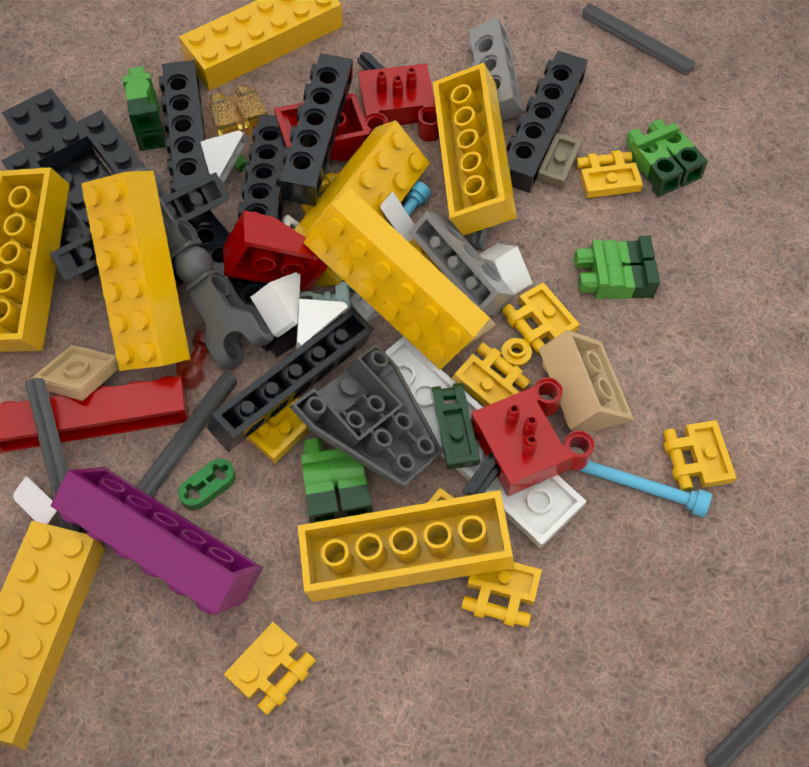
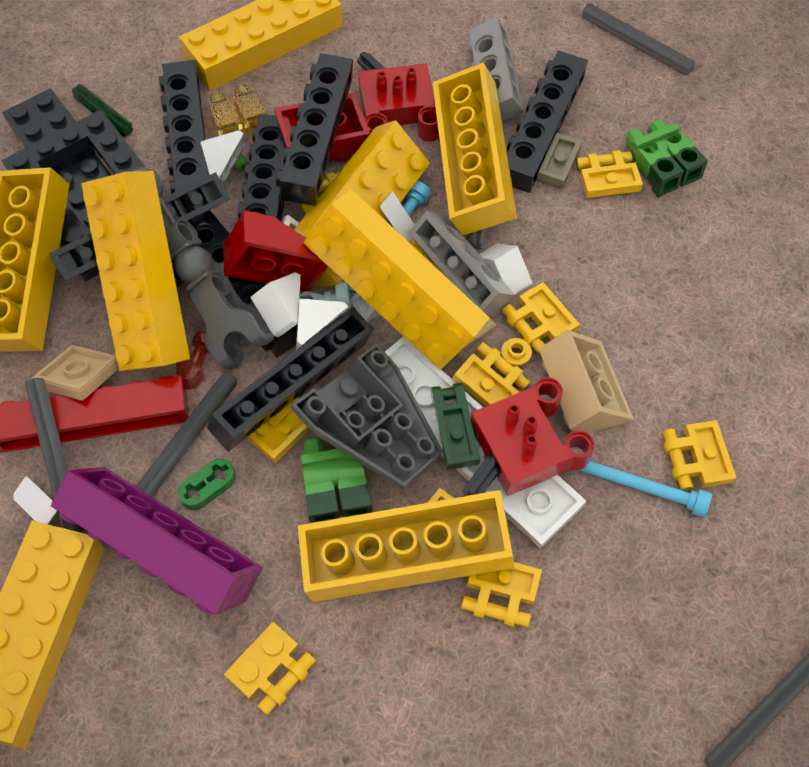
(95, 104): none -> dark green axle
(143, 109): dark green hips -> none
(618, 269): bright green hips -> none

